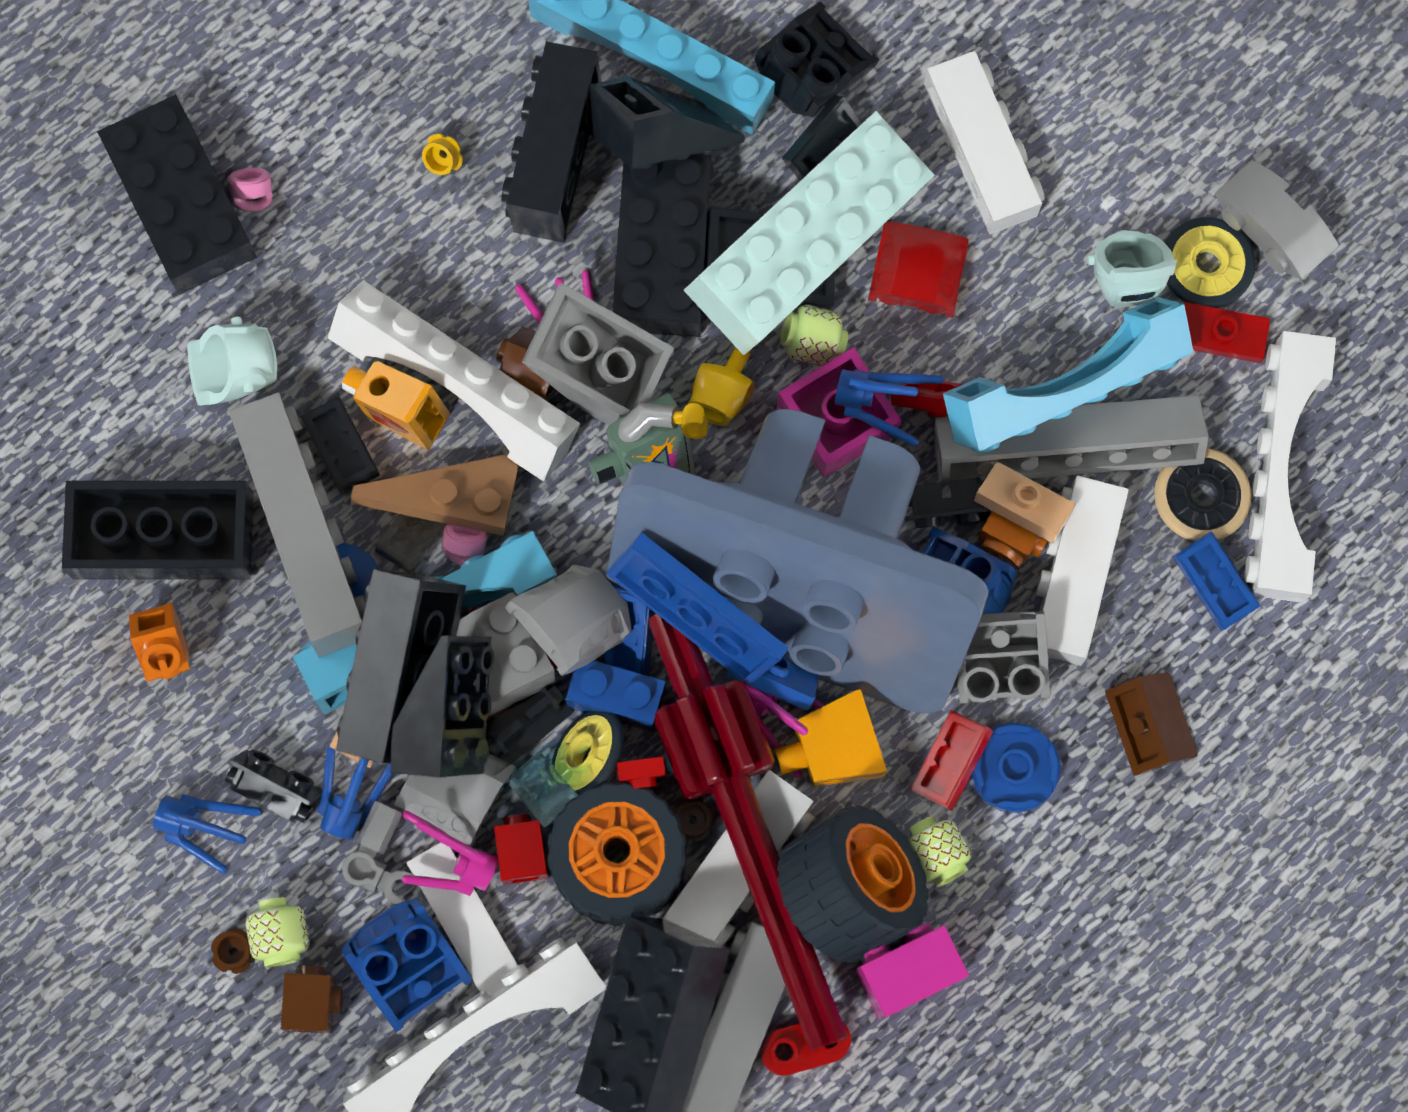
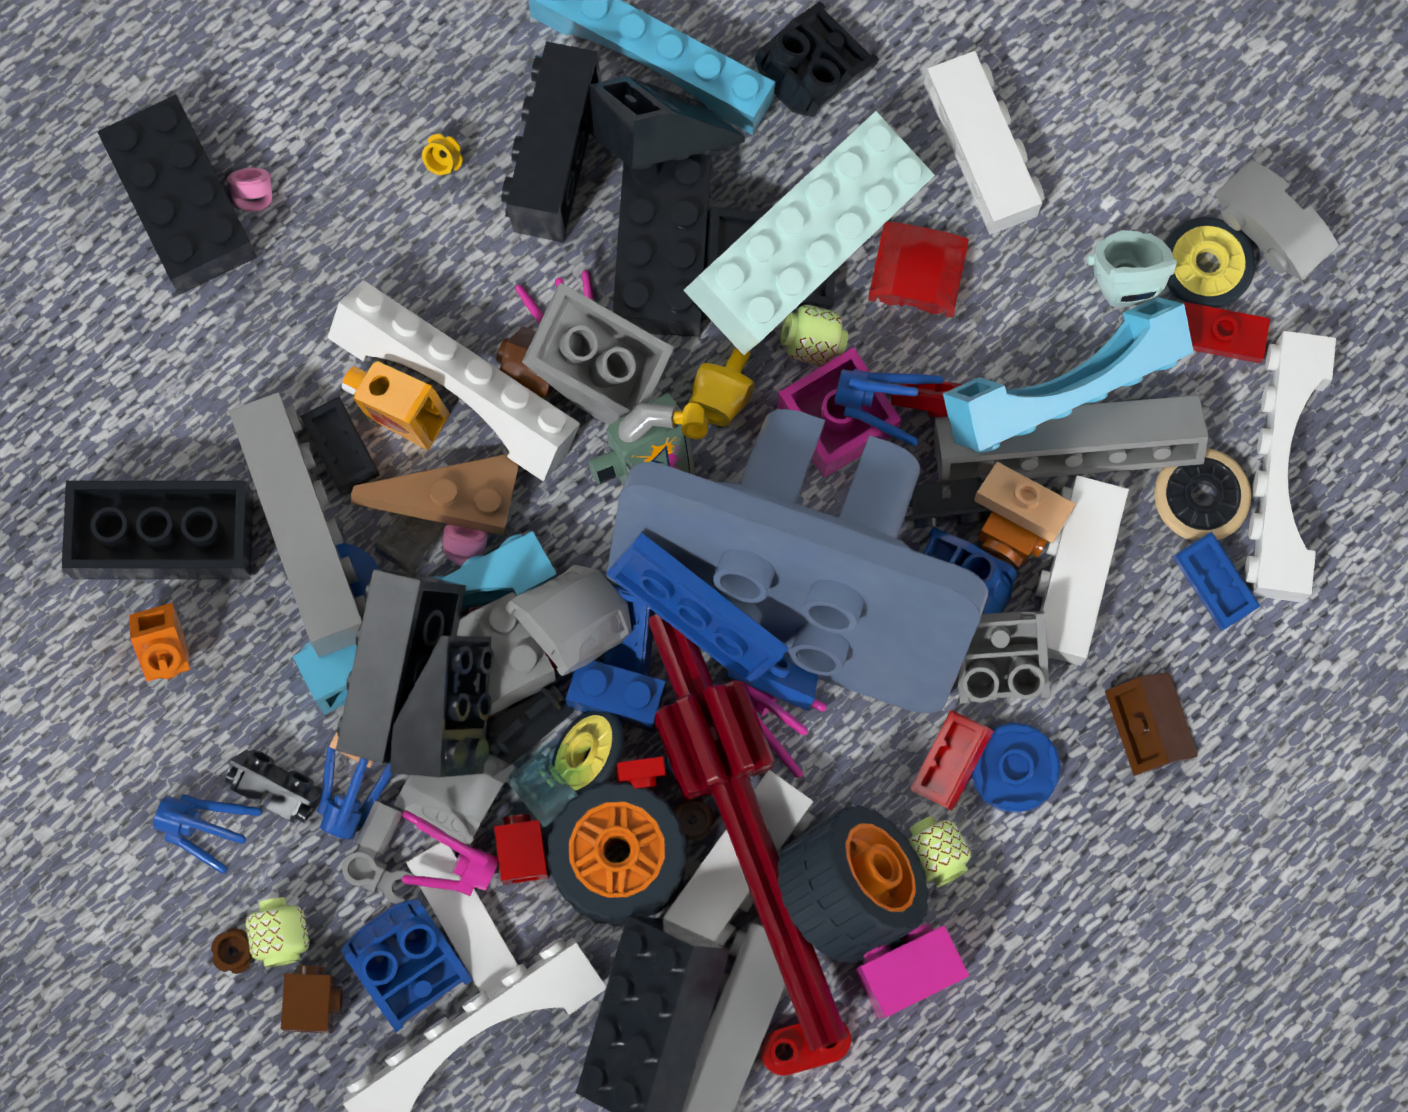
(231, 362): light aqua helmet -> none
(822, 136): black plate -> none
(837, 745): light orange torso -> none

